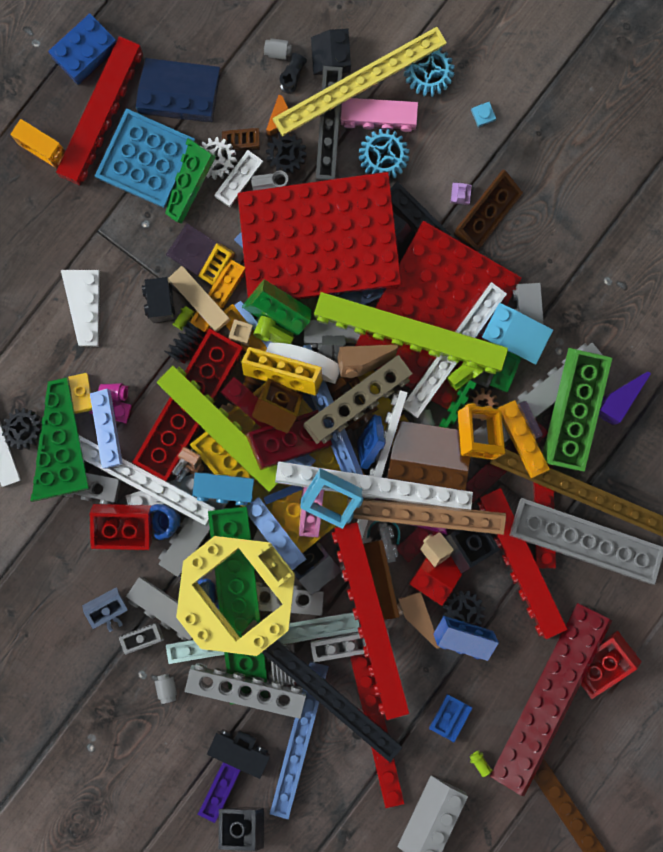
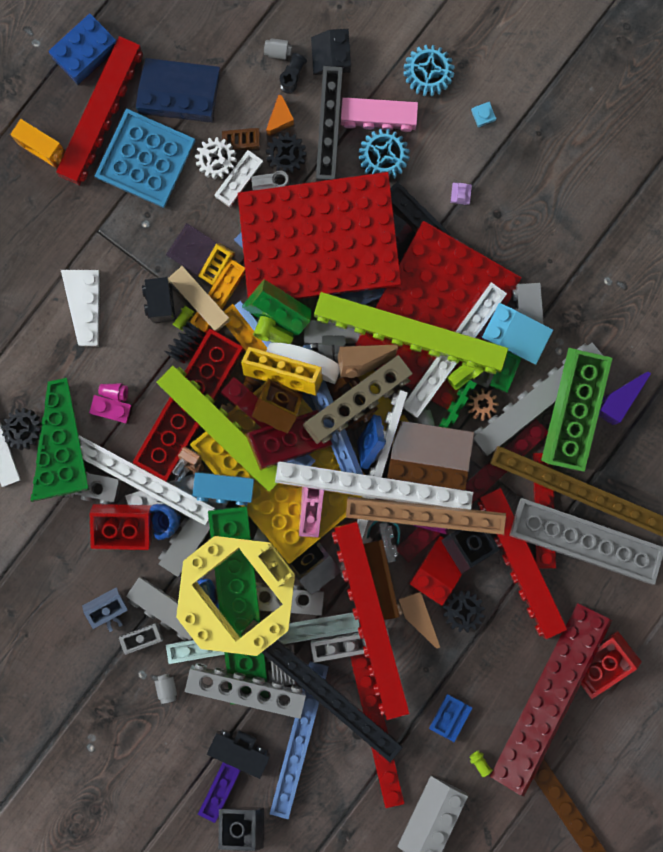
(80, 392): yellow plate -> none
(106, 428): light blue plate -> none
(194, 169): green wing -> none
(240, 332): tan panel -> none
(275, 533): light blue plate -> none
(282, 493): dark blue tile -> none
(325, 478): medium azure window -> none
(359, 81): light yellow plate -> none
(436, 549): tan brick -> none
(465, 638): brick -> none
(488, 211): reddish brown slope -> none
(495, 444): light orange window -> none
(523, 439): light orange plate -> none
(530, 420): clear purple tile -> none

